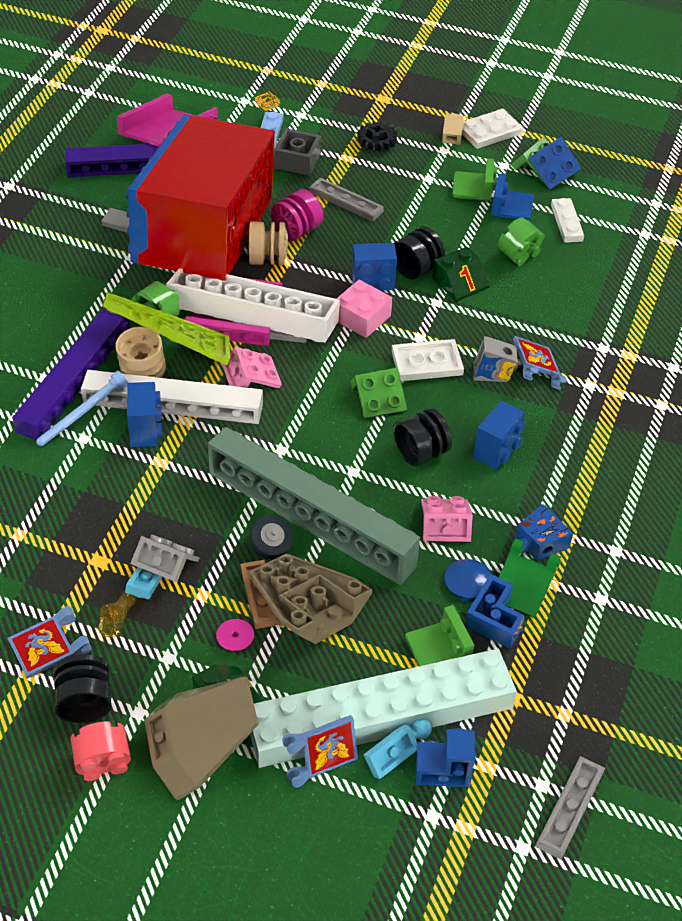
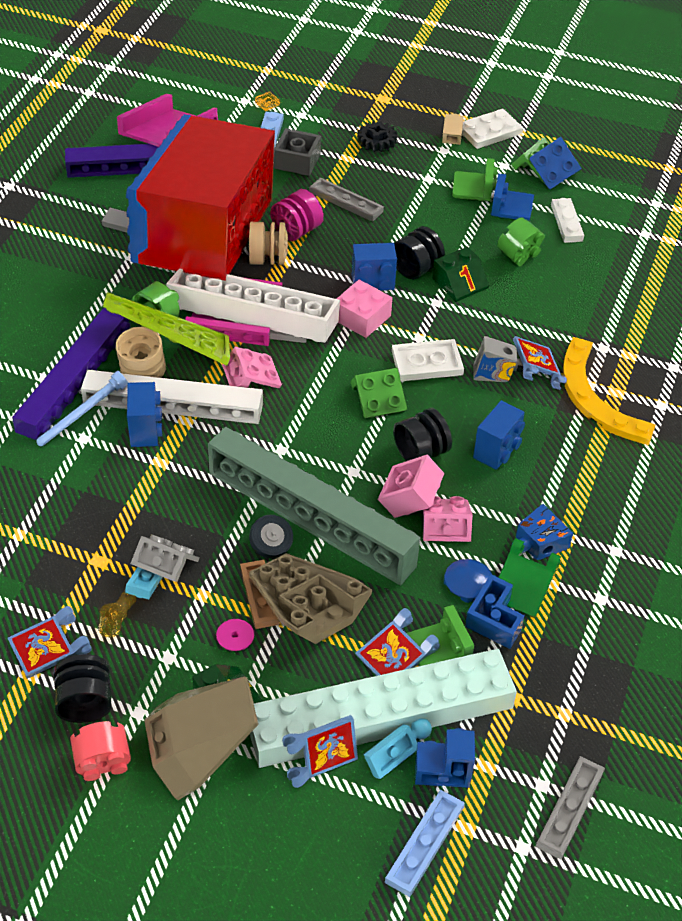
(393, 649): none -> flag
(411, 486): none -> bright pink brick
(424, 843): none -> light blue plate
(591, 405): none -> yellow plate

